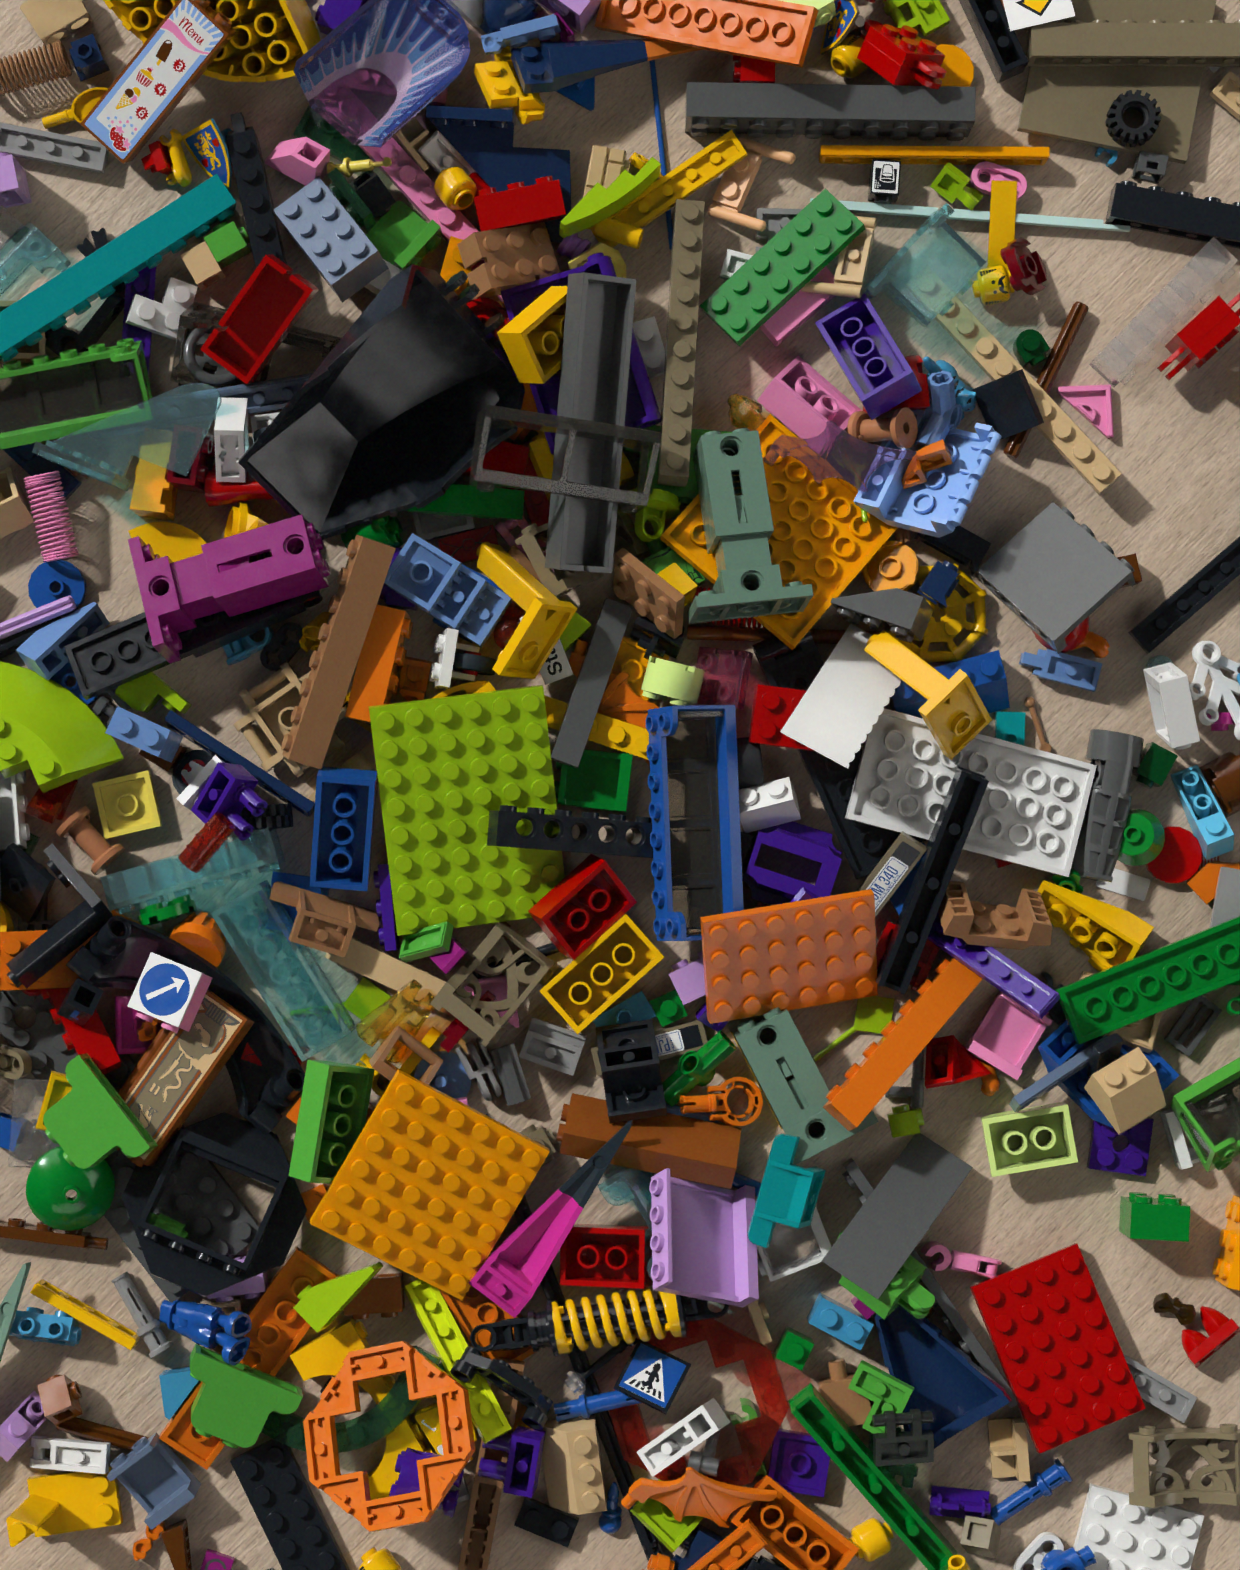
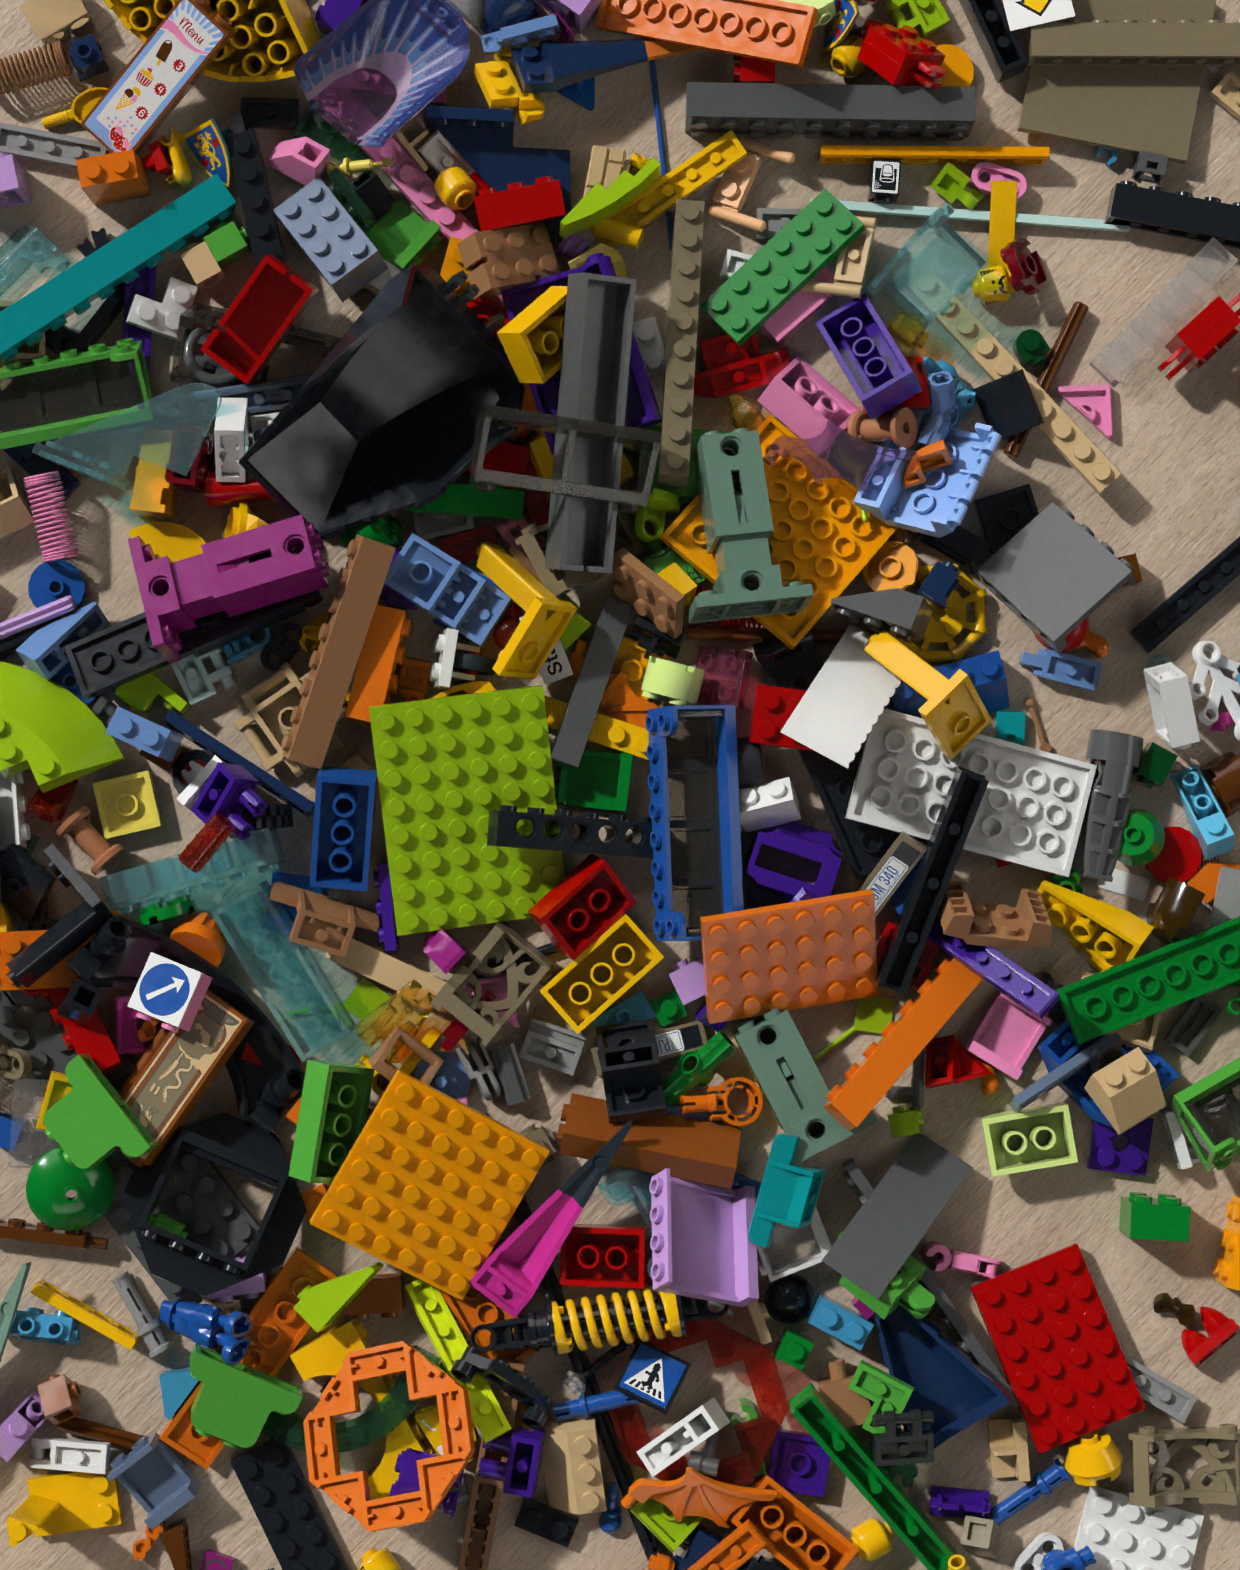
(113, 177): none -> orange brick
(197, 681): none -> light aqua plate
(270, 112): none -> black plate
(426, 942): bright green tile -> none
(735, 367): none -> red plate
(790, 1299): none -> black hat
(907, 332): none -> clear yellow head
(1005, 515): none -> black tile
(1093, 1458): none -> yellow cone
(1141, 104): black tyre -> none
(1173, 910): none -> dark brown brick

